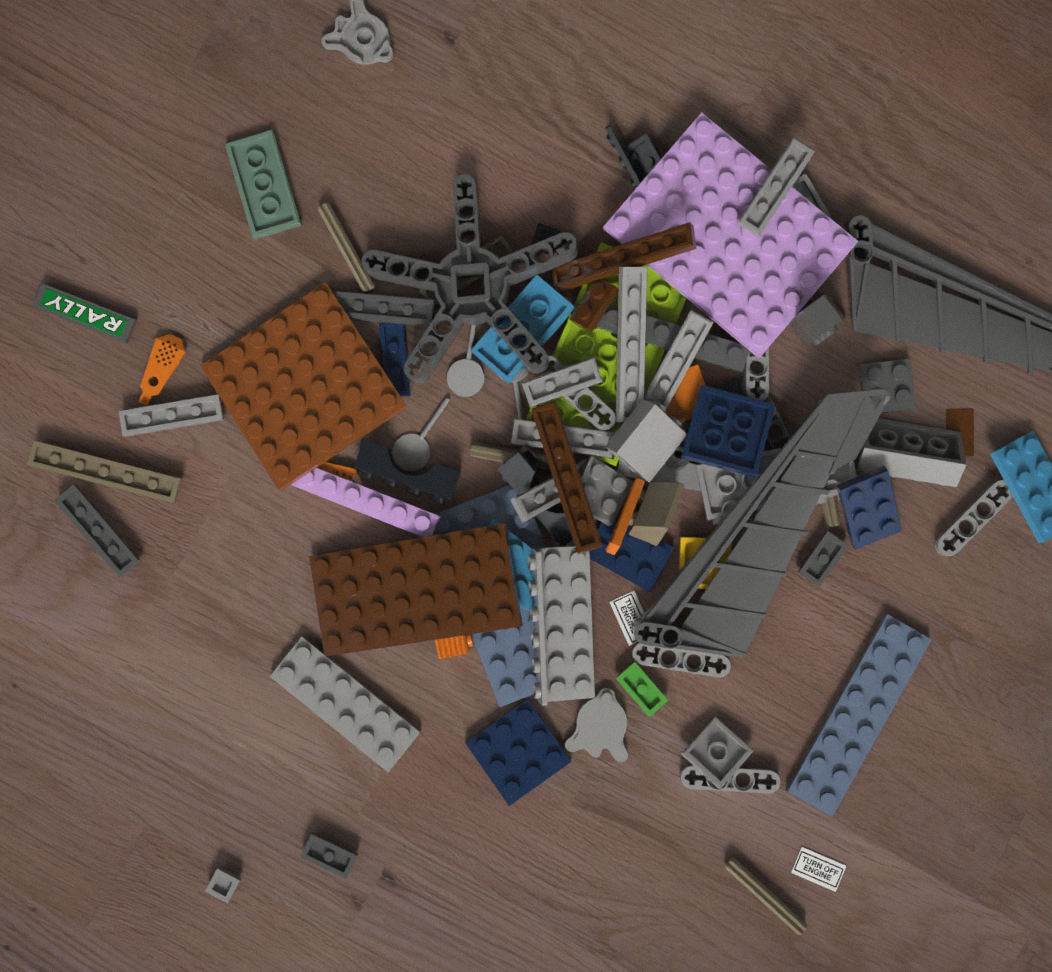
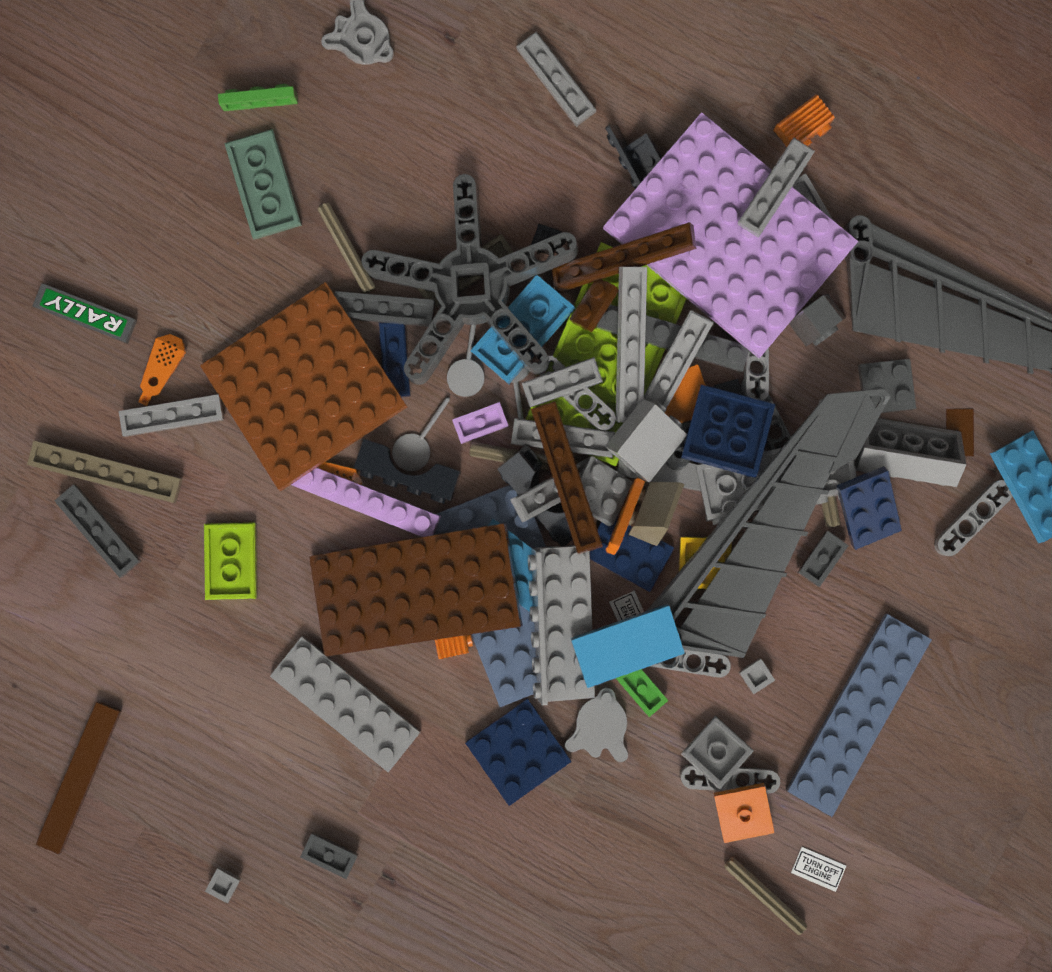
(78, 777): none -> reddish brown tile
(230, 561): none -> lime tile
(257, 97): none -> bright green plate
(480, 423): none -> lavender plate
(556, 79): none -> light grey tile
(627, 645): none -> dark azure tile
(743, 812): none -> orange plate
(756, 676): none -> light grey plate
(805, 122): none -> orange brick

